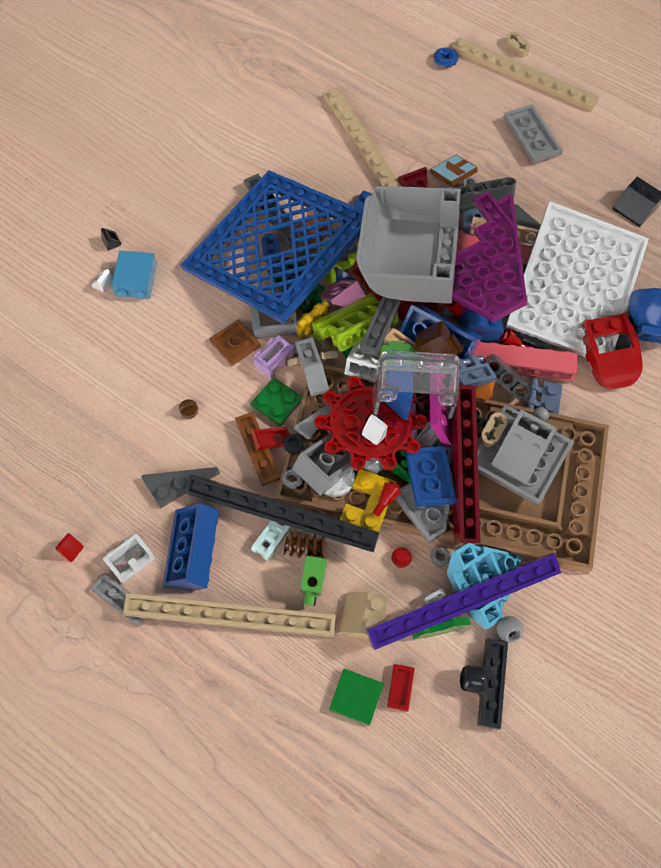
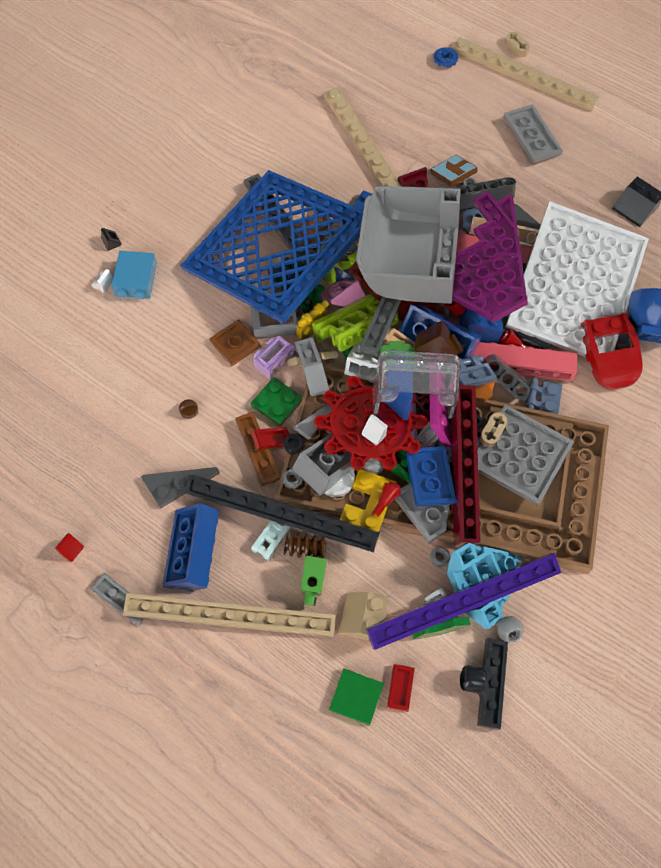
(129, 558): white window -> none
(270, 249): blue plate -> none
(401, 557): red plate -> none
(524, 445): light grey slope -> none

